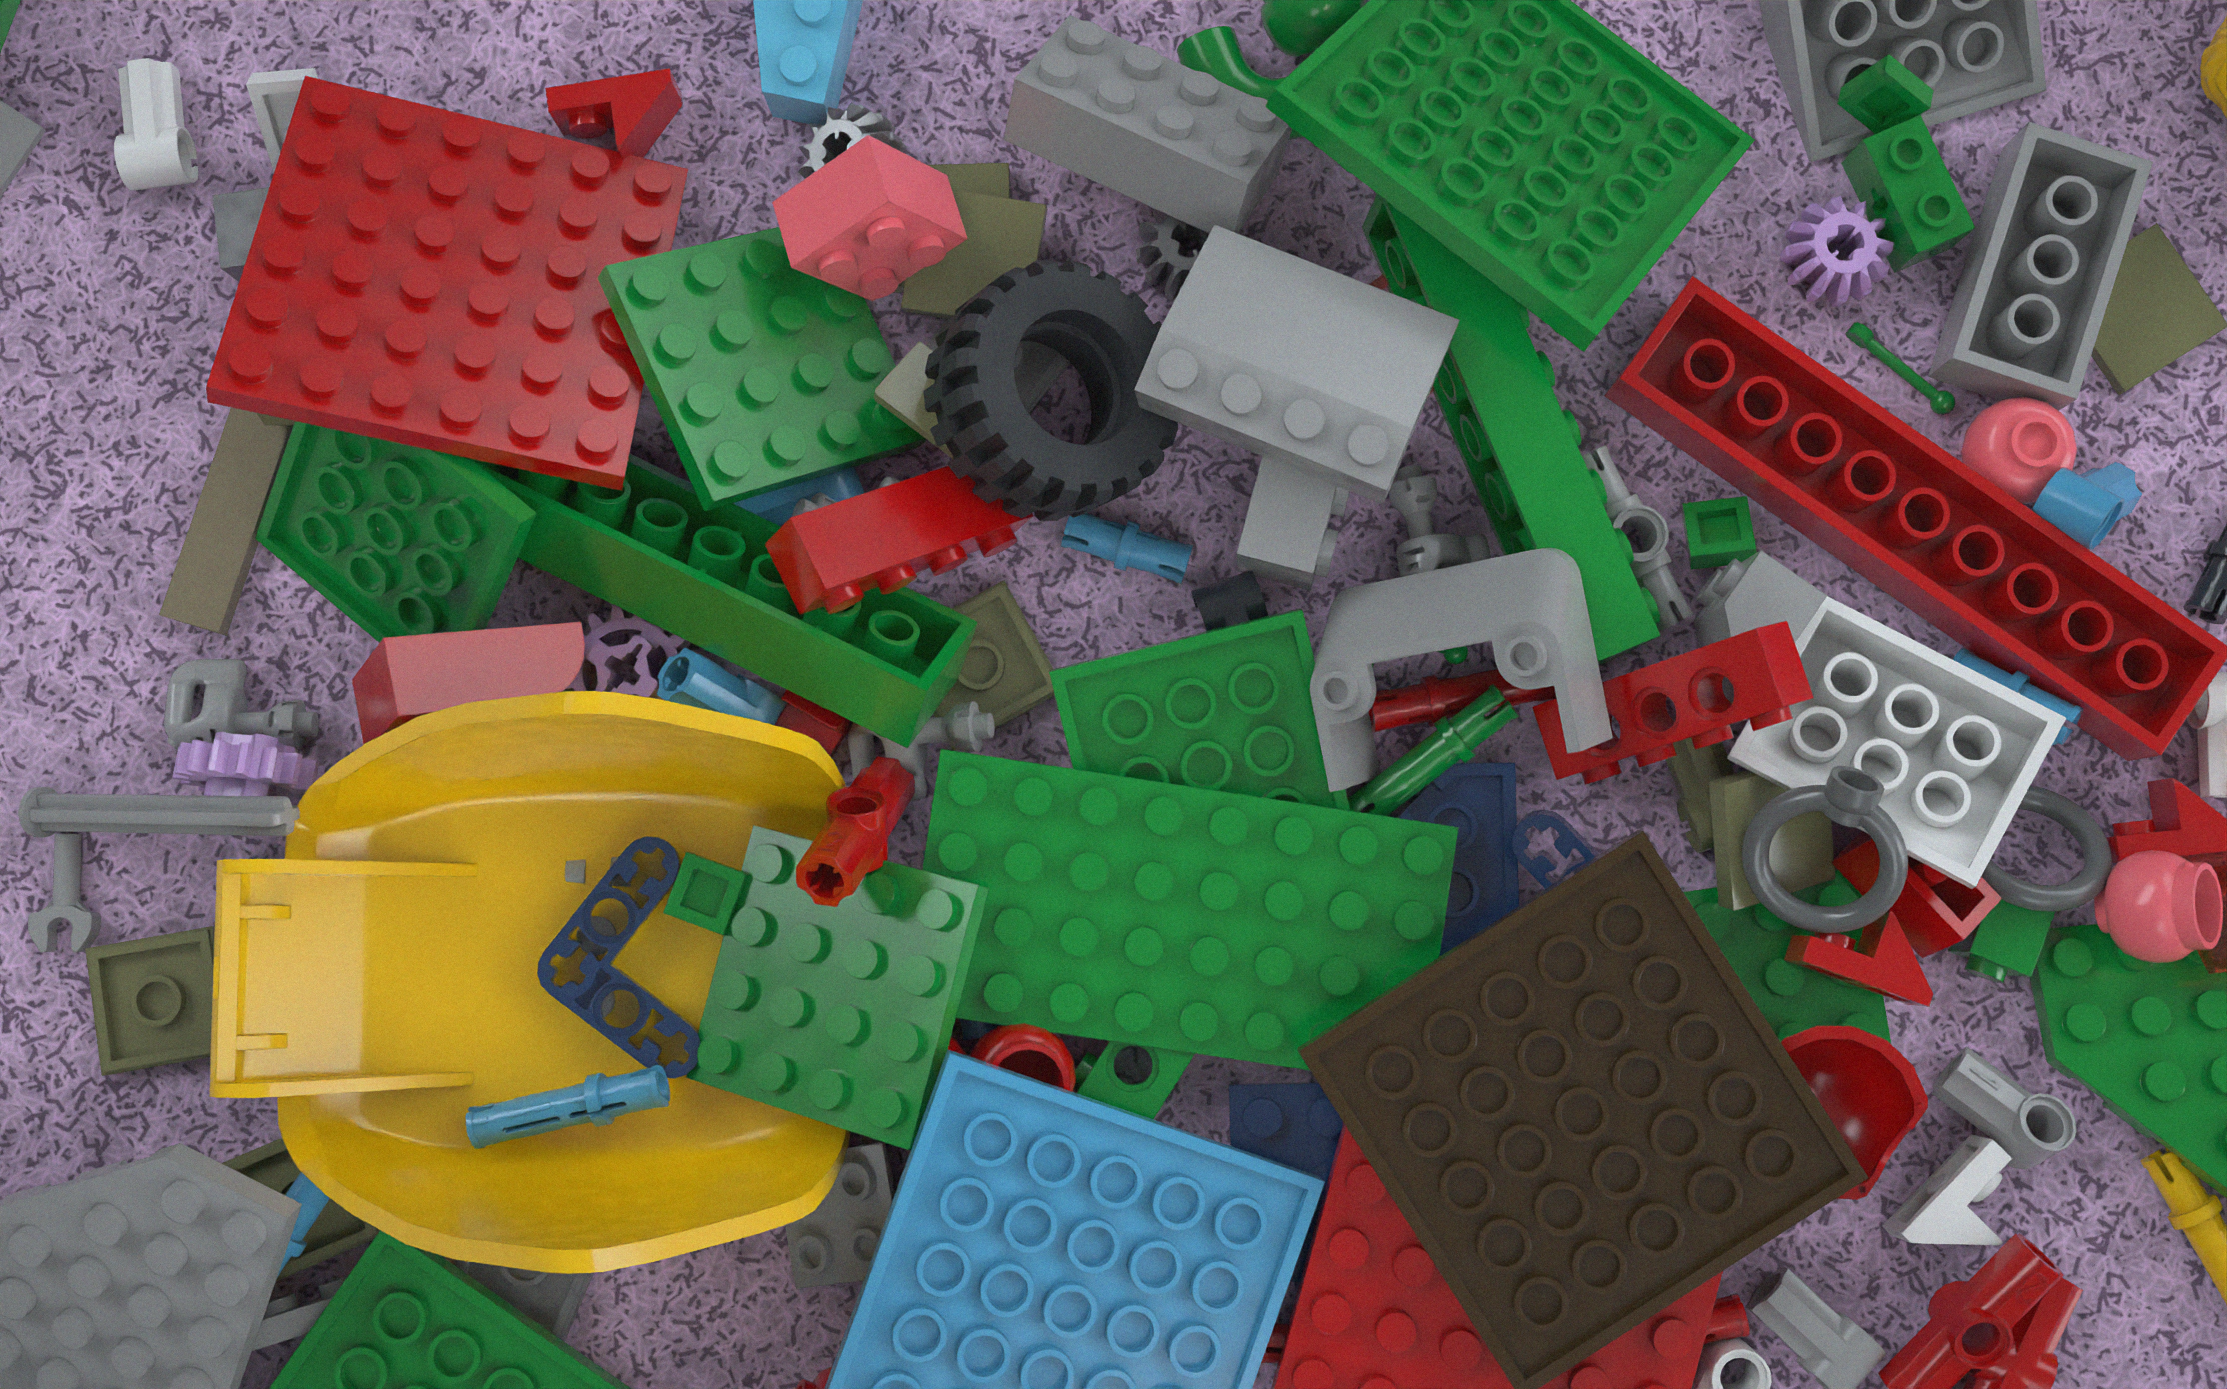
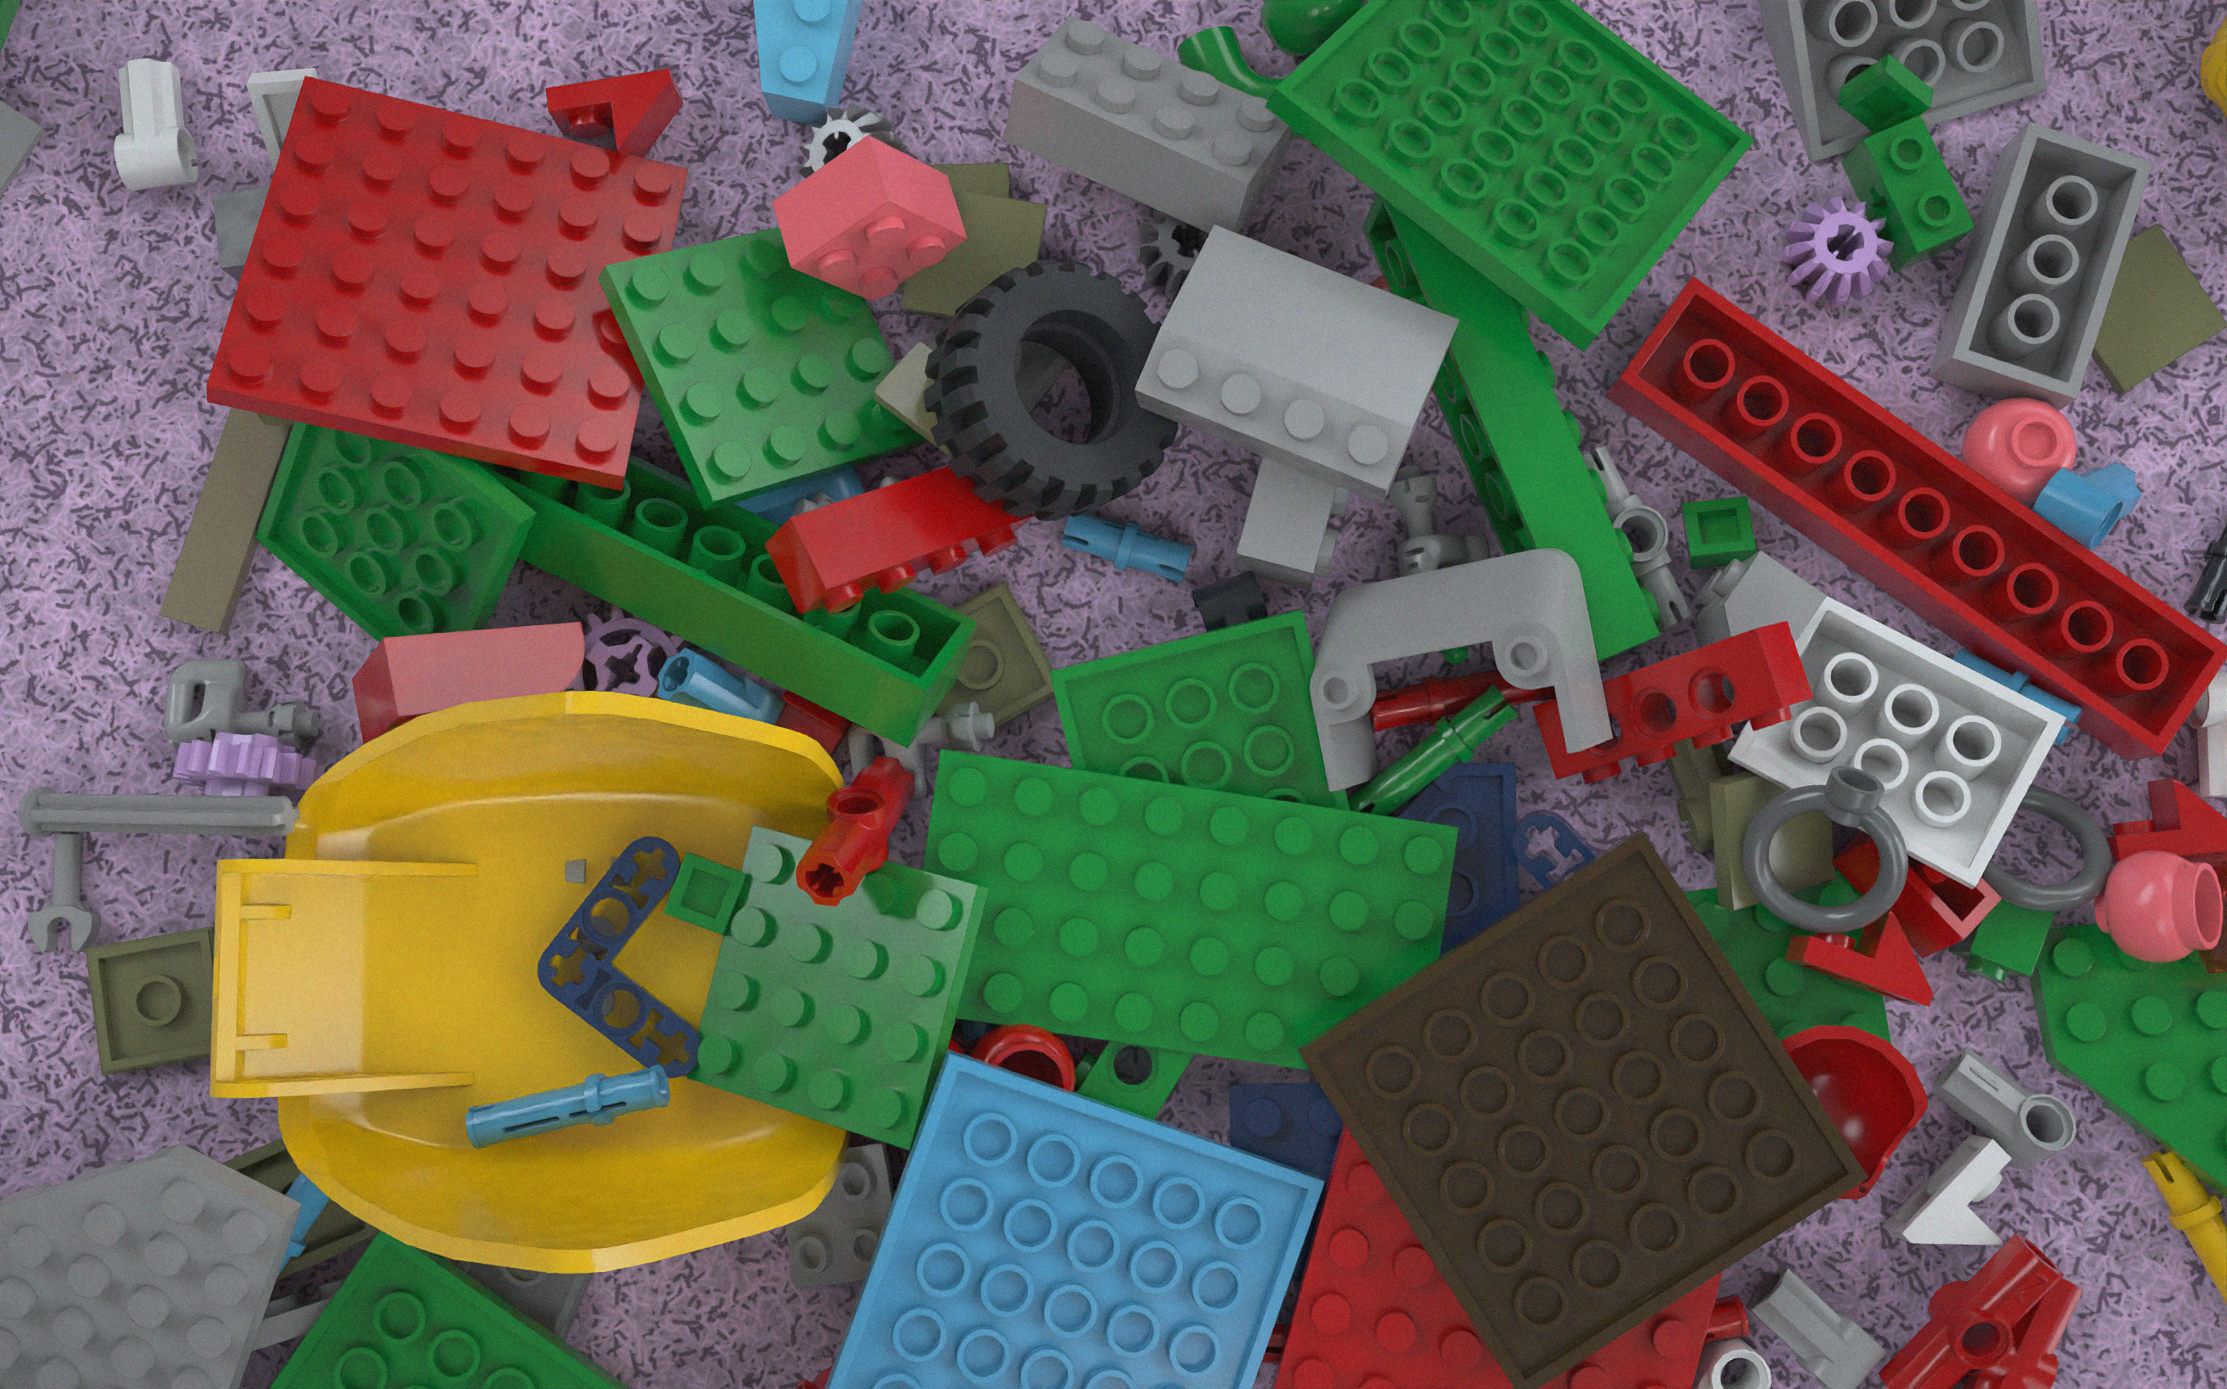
(1941, 401): green hinge -> none

